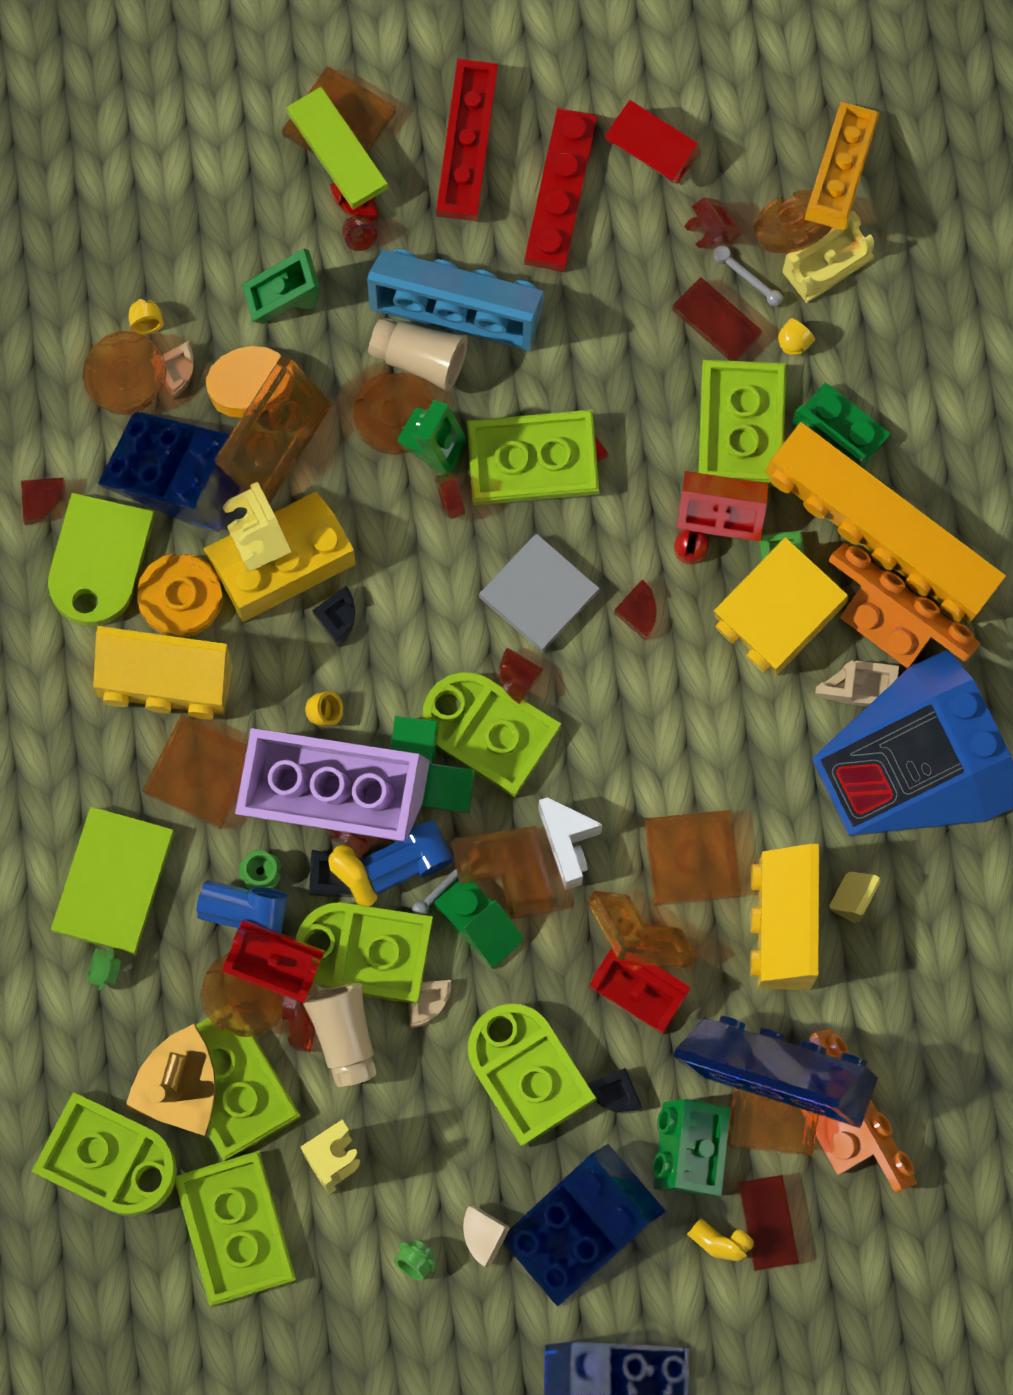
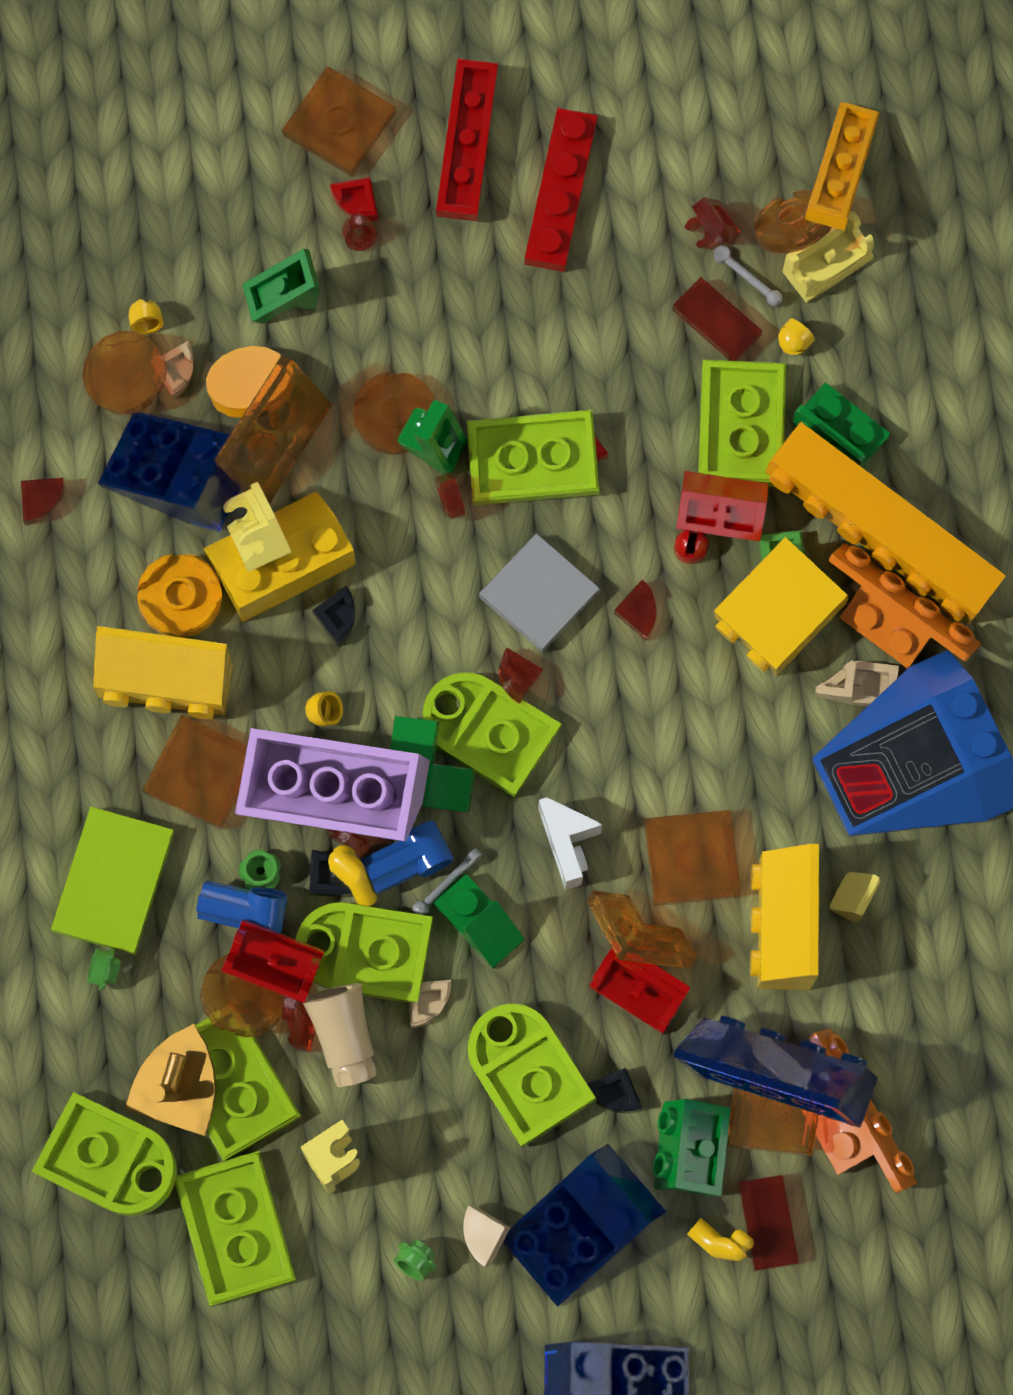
(98, 556): lime tile -> none
(337, 148): lime tile -> none
(420, 351): tan plant -> none
(455, 298): dark azure slope -> none
(515, 859): clear orange tile -> none
(653, 142): red hinge -> none

